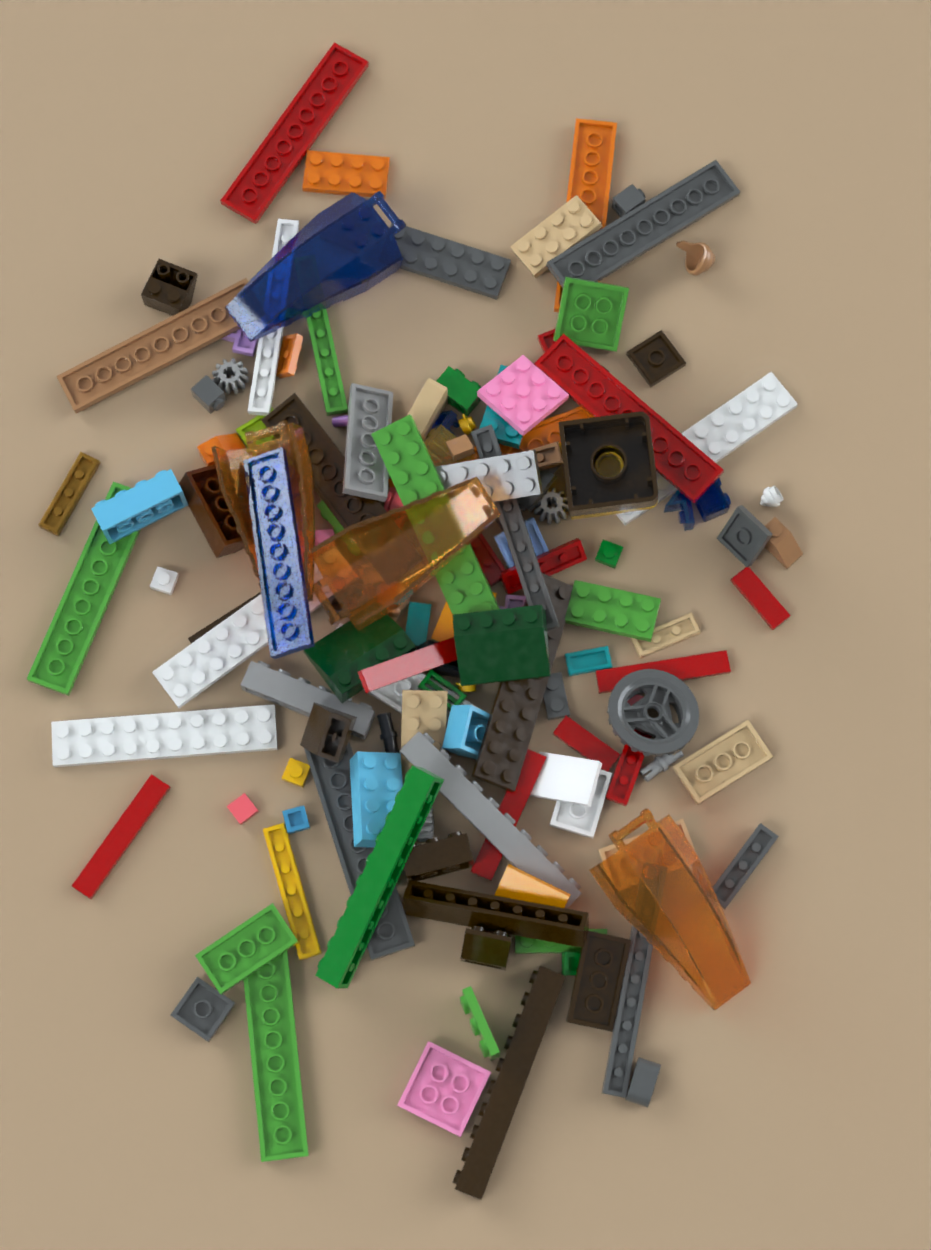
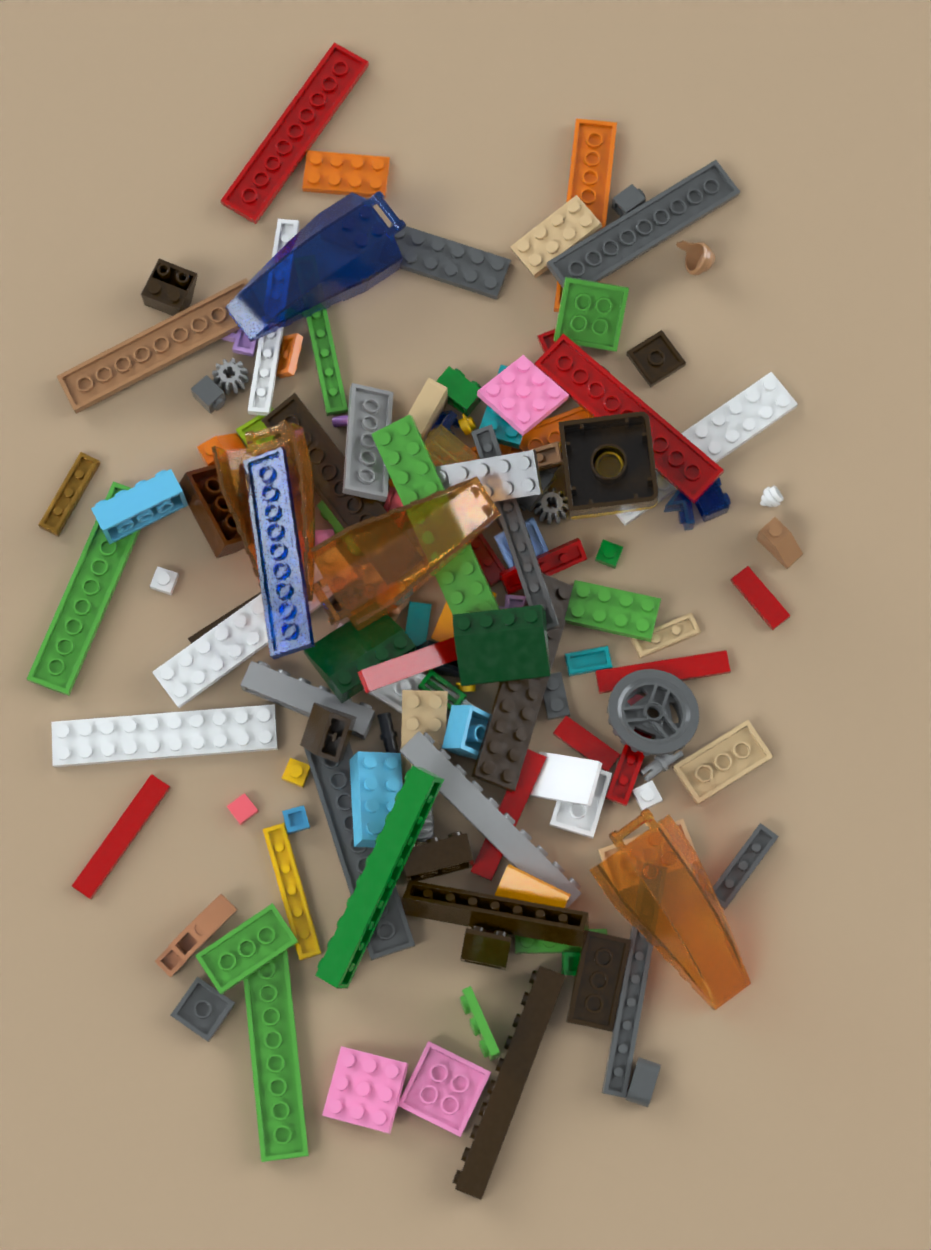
(196, 934): none -> nougat slope
(365, 1089): none -> bright pink plate
(460, 447): medium nougat slope -> none
(647, 795): none -> white plate
(744, 536): dark grey plate -> none

